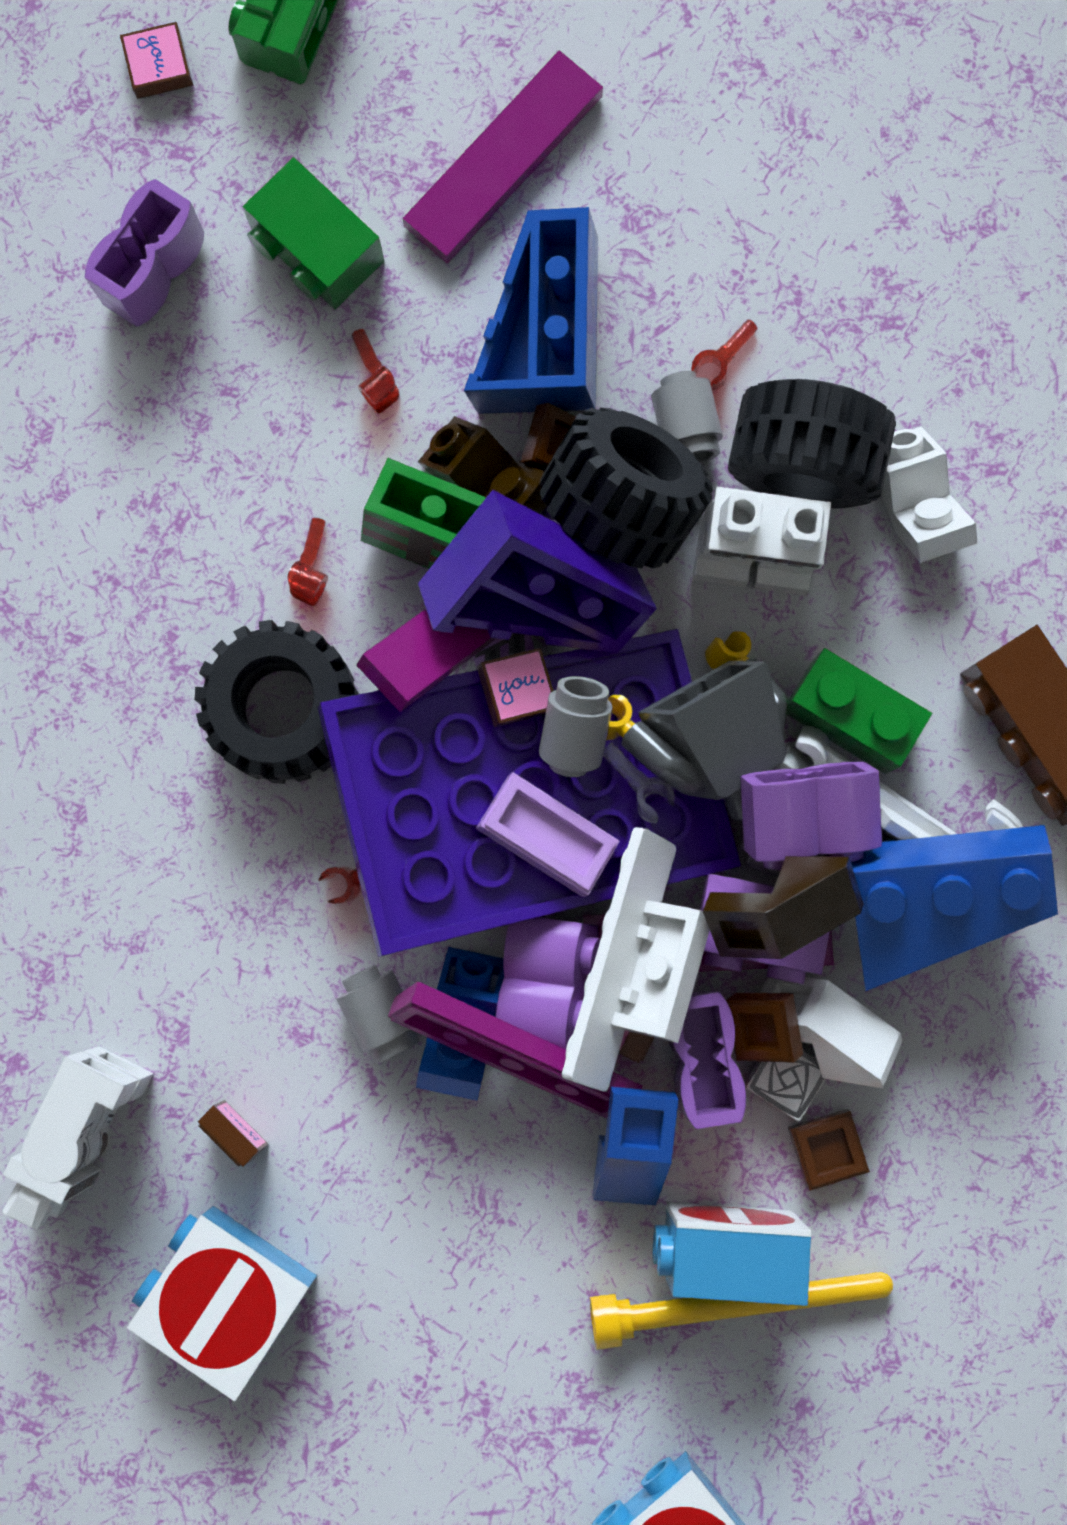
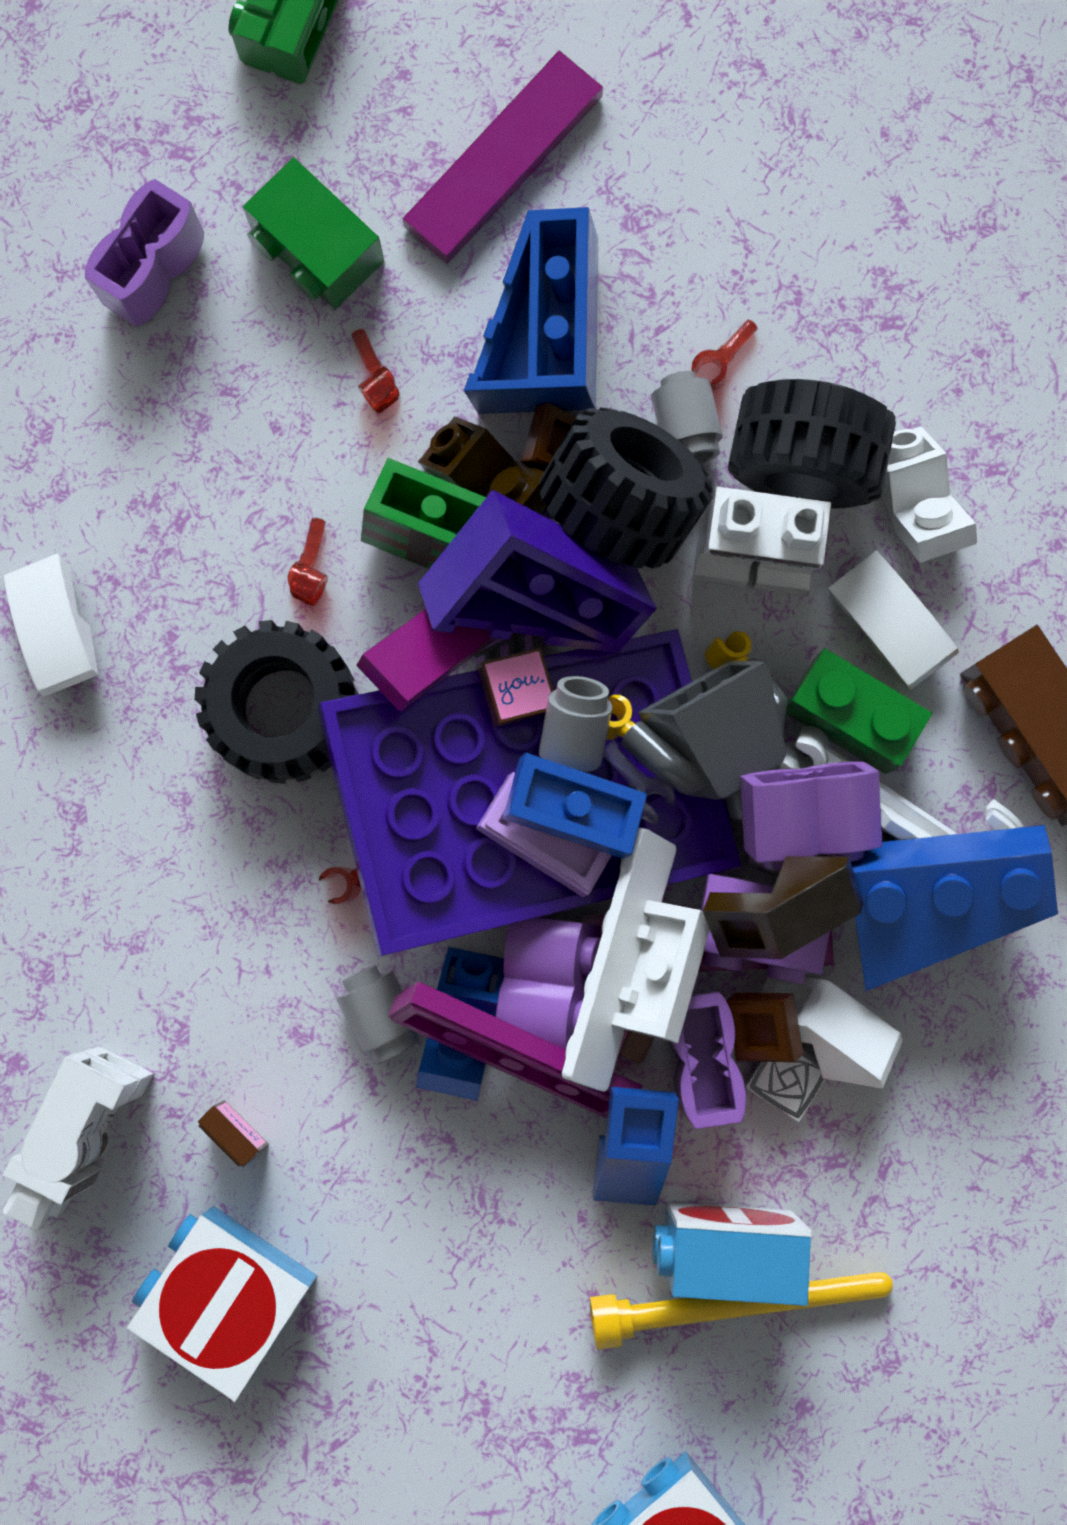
(48, 625): none -> white slope
(156, 60): bright pink tile -> none
(574, 806): none -> blue plate
(828, 1149): reddish brown tile -> none
(893, 620): none -> white slope

